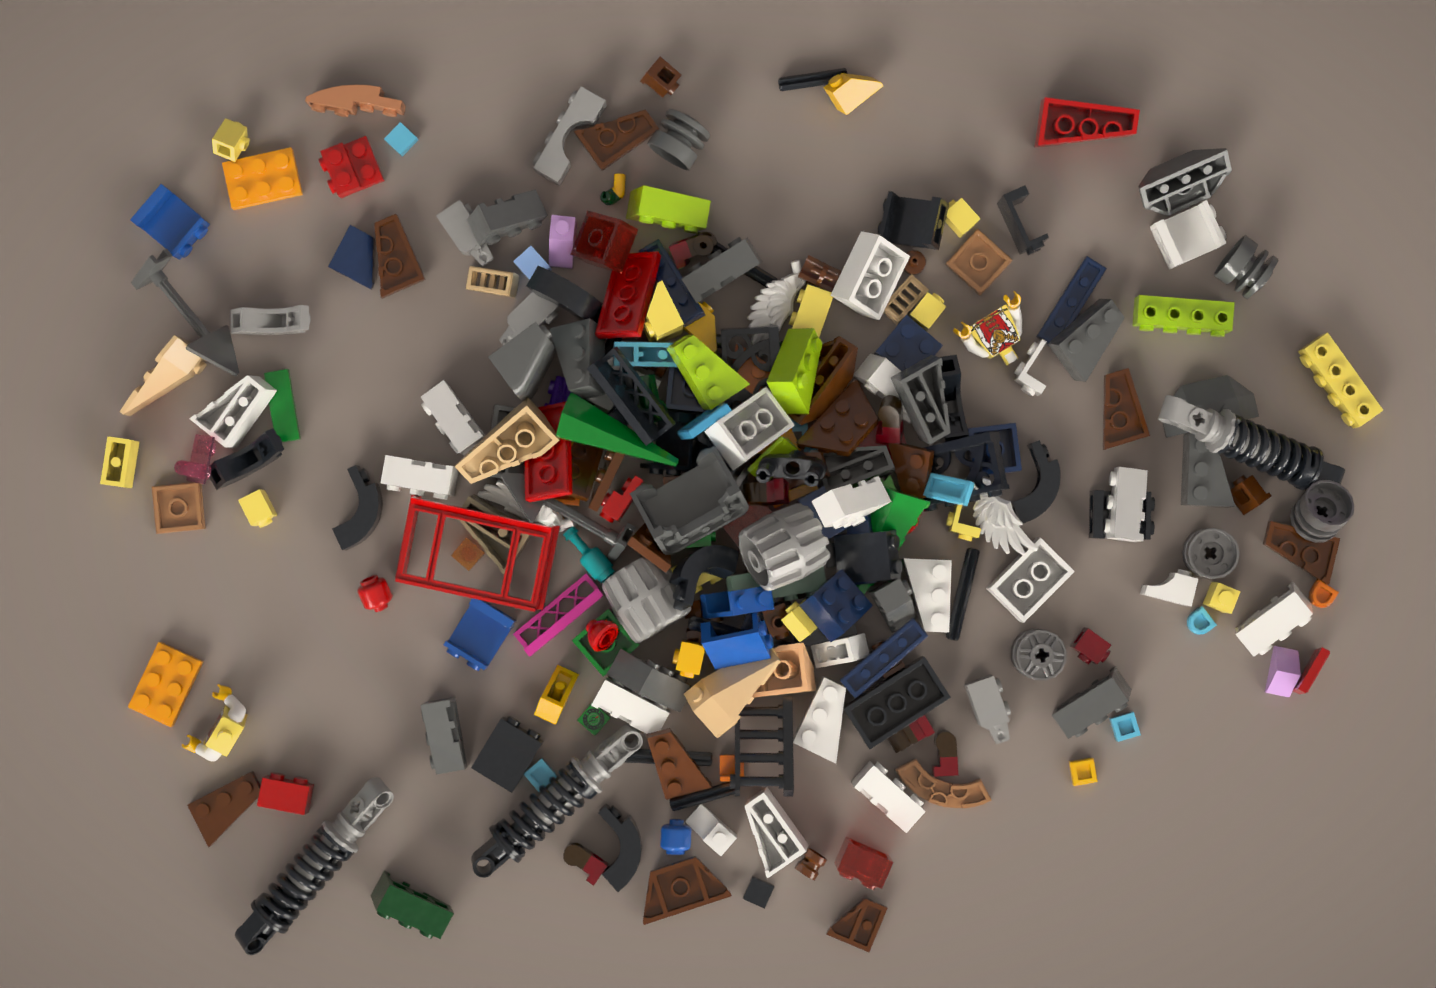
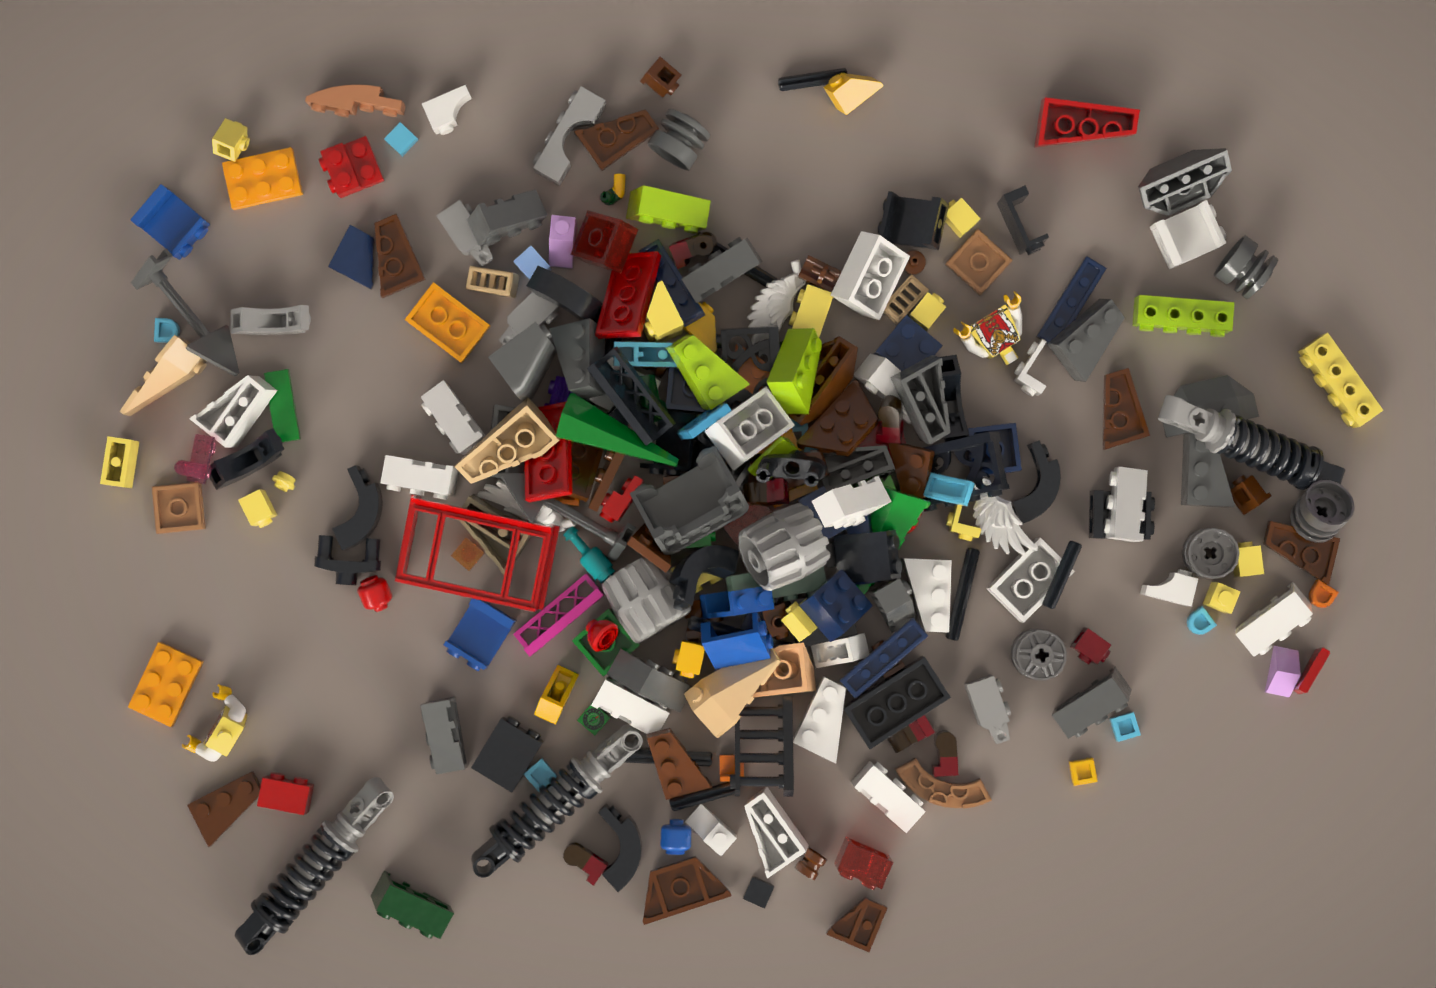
(165, 330): none -> medium azure tile
(284, 481): none -> light yellow plate
(347, 570): none -> black connector
(444, 109): none -> white arch
(447, 322): none -> light orange plate
(1062, 574): none -> black axle
(1249, 560): none -> light yellow brick

